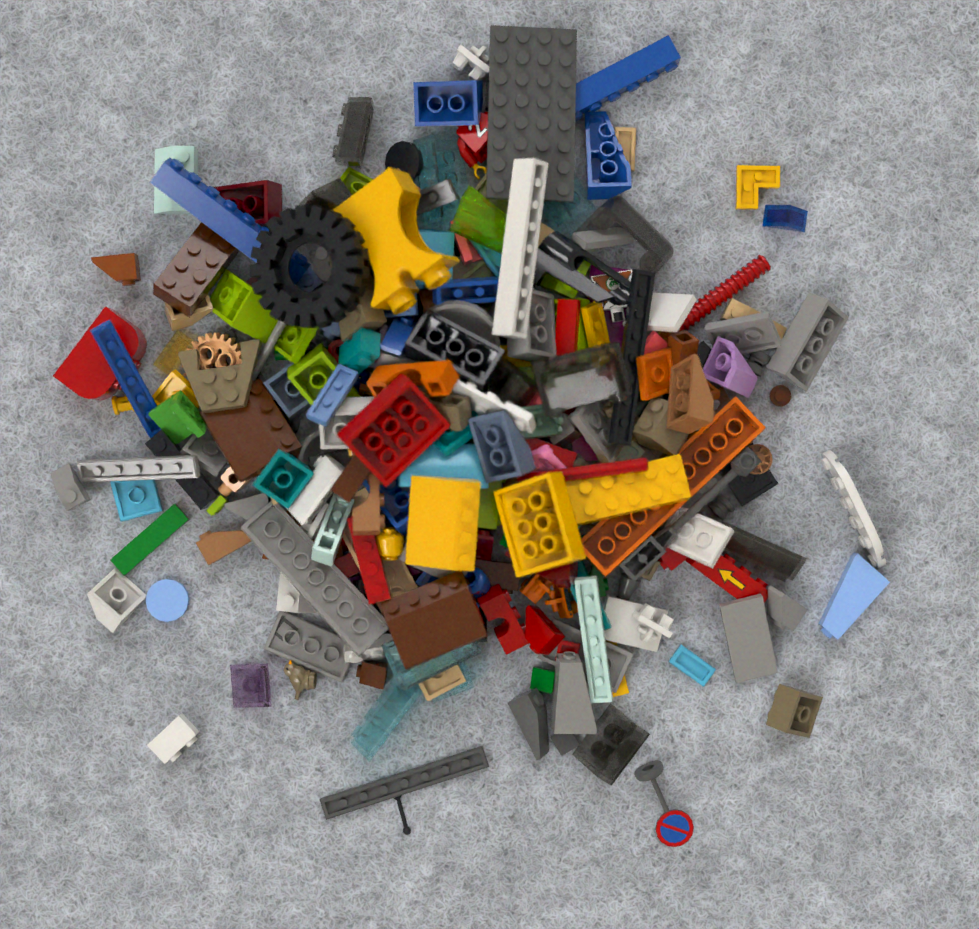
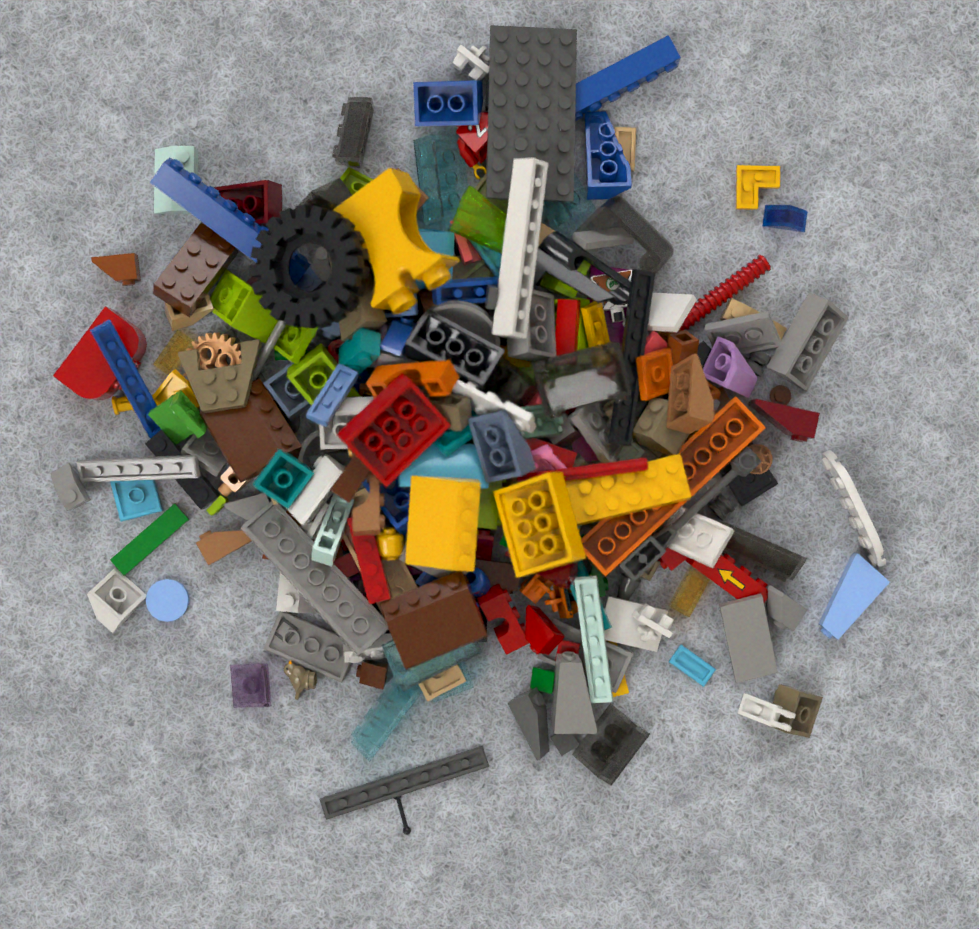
(173, 738): white brick -> none
(406, 158): black tile -> none
(436, 196): dark grey tile -> none
(491, 296): none -> dark grey tile
(674, 825): piece -> none
(688, 592): none -> clear yellow brick
(764, 712): none -> white hinge
(792, 421): none -> dark red slope

